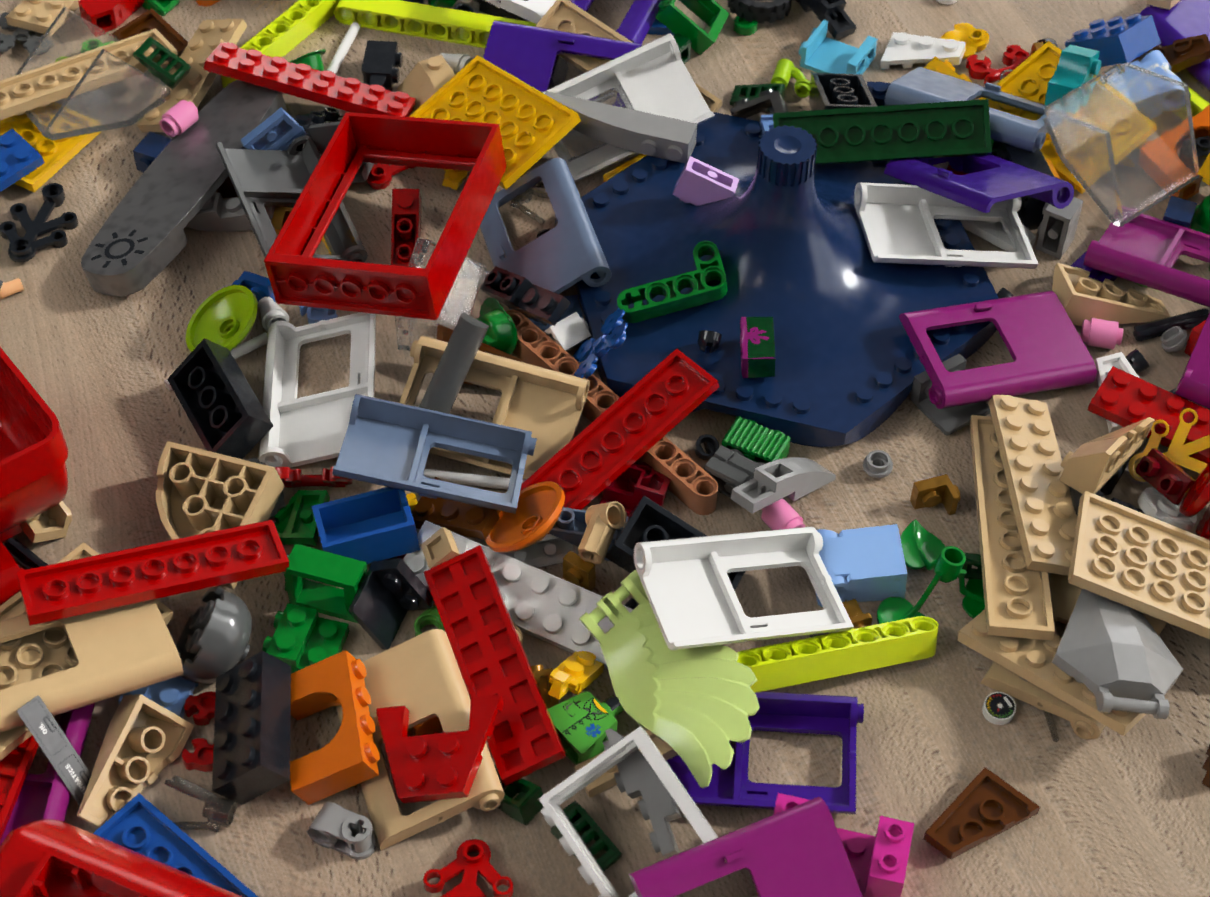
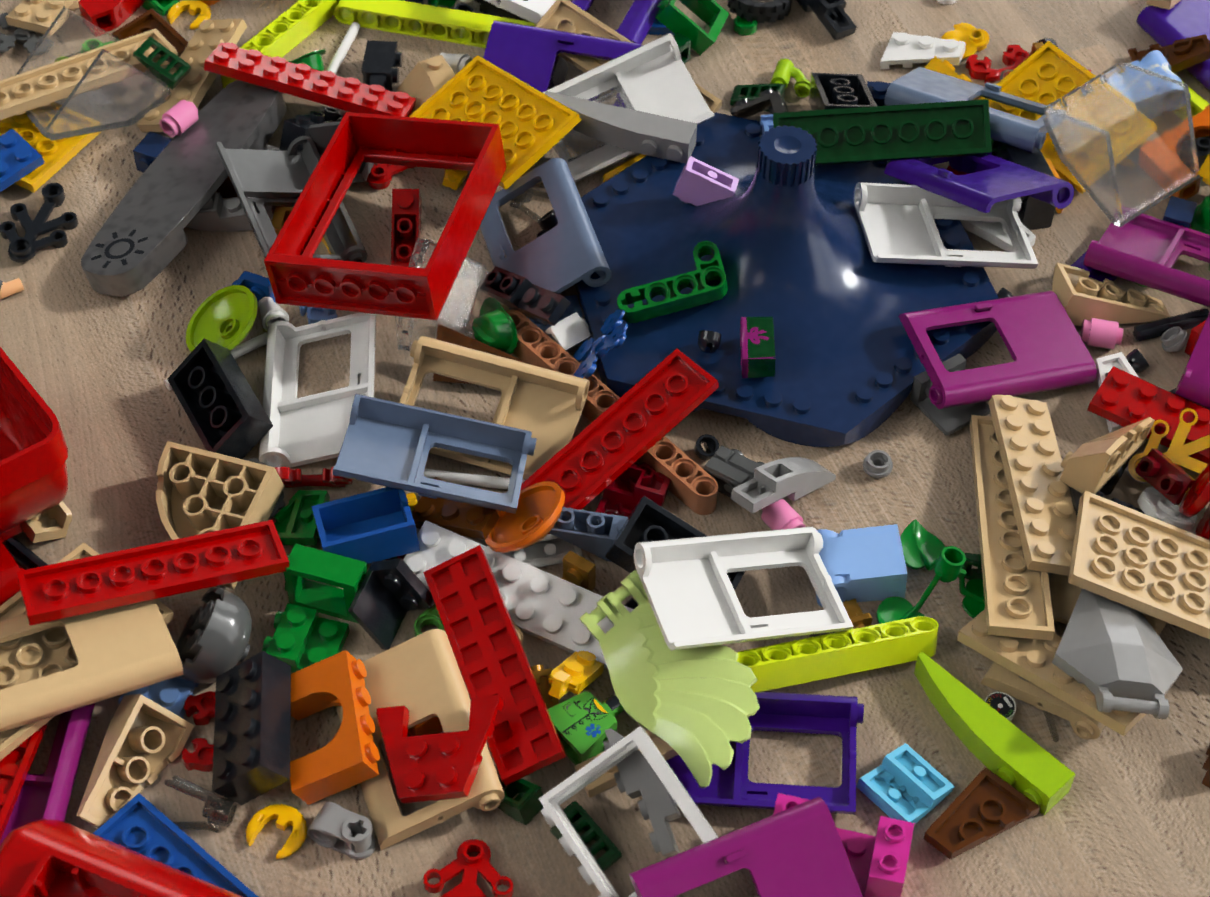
(56, 746): flat silver sticker -> none
(194, 8): none -> yellow head
(274, 133): medium blue plate -> none
(285, 816): none -> yellow head
(439, 548): tan plate -> none
(454, 364): dark grey brick -> none
(547, 220): none -> black hinge
(601, 525): tan piece -> none
(757, 441): green brick -> none
(831, 56): medium azure panel -> none
(905, 785): none -> medium azure slope
(935, 491): pearl gold bracket -> none
(994, 738): none -> lime slope
(1058, 228): light grey brick -> none
(1074, 69): teal brick -> none
(1118, 38): blue piece -> none

